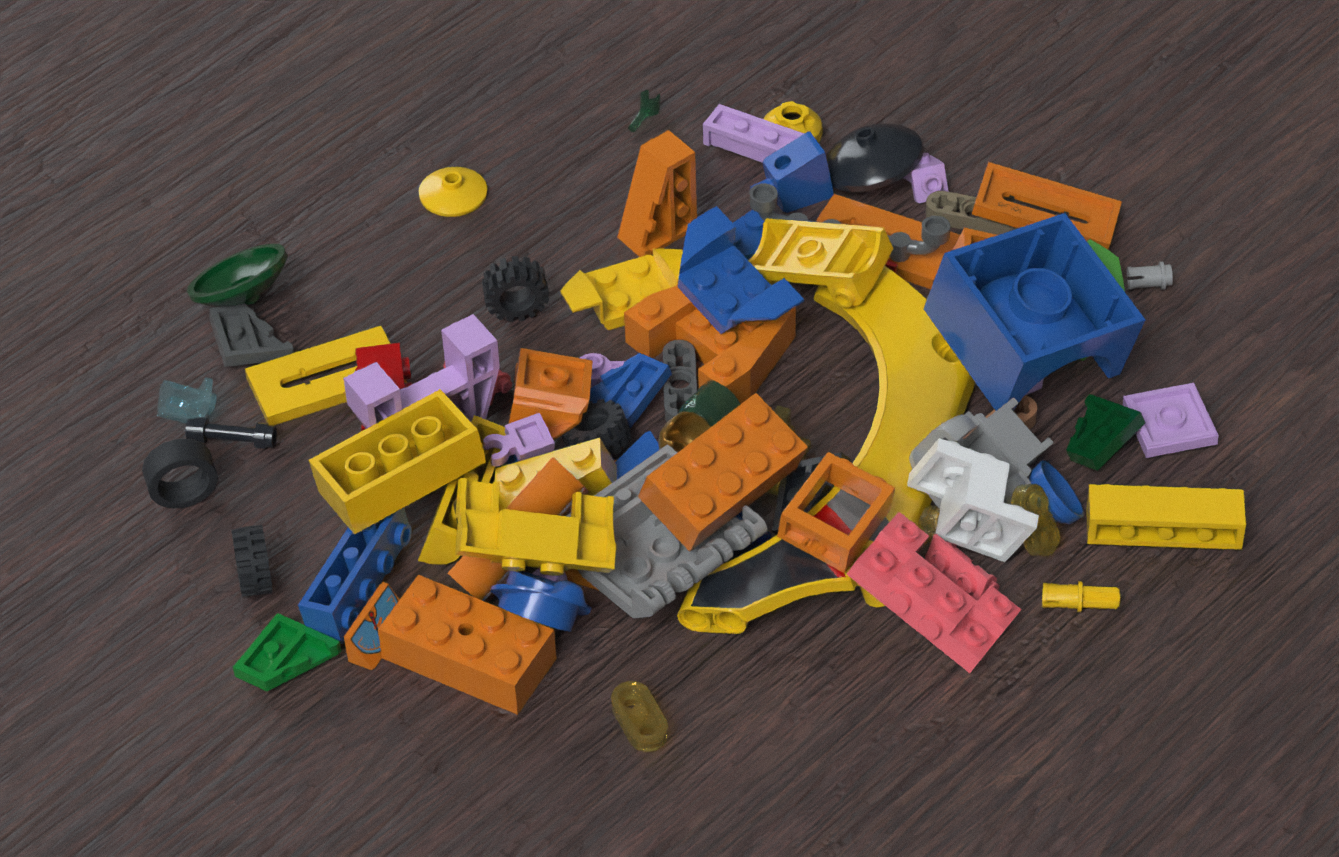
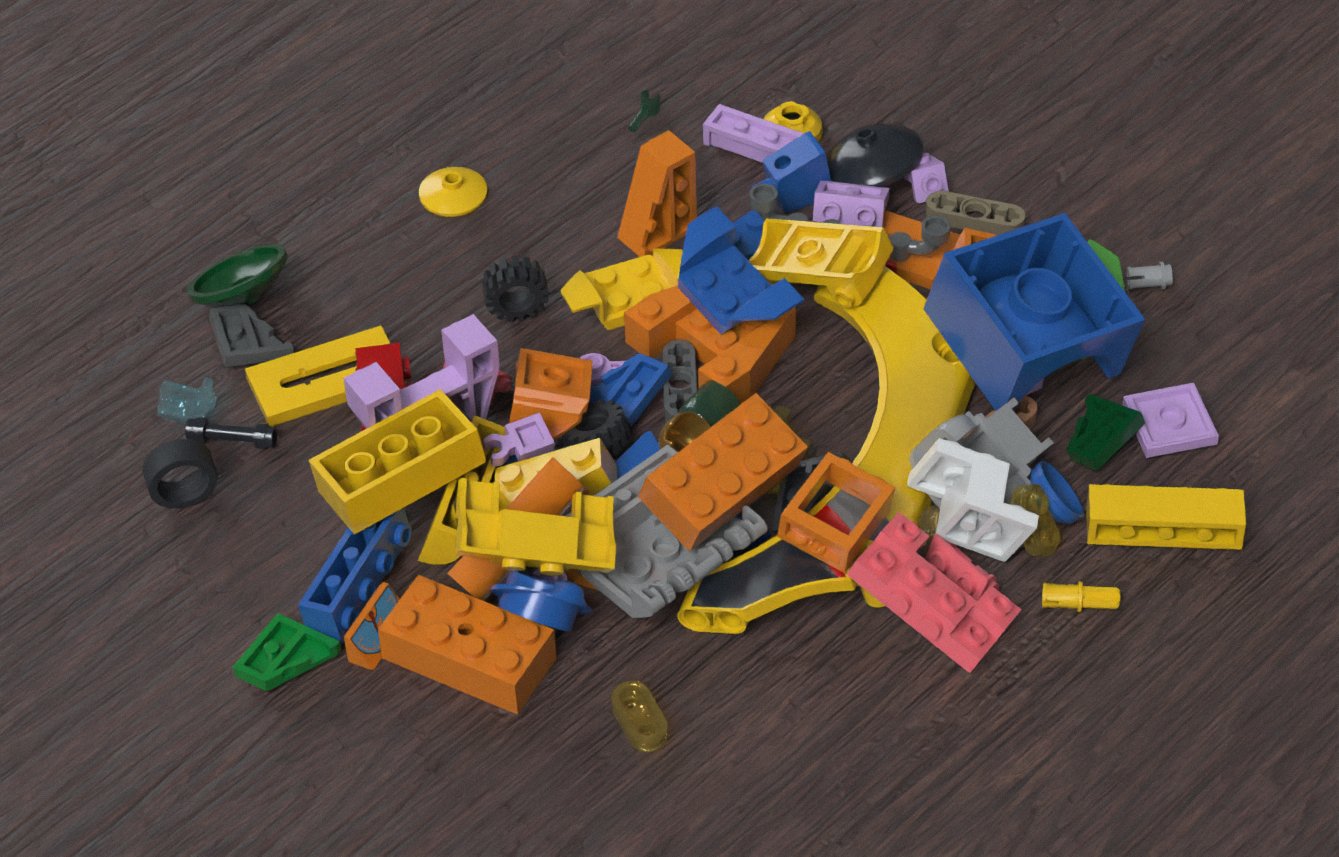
(251, 560): black tyre -> none
(850, 203): none -> lavender bracket
(1002, 182): orange piece -> none

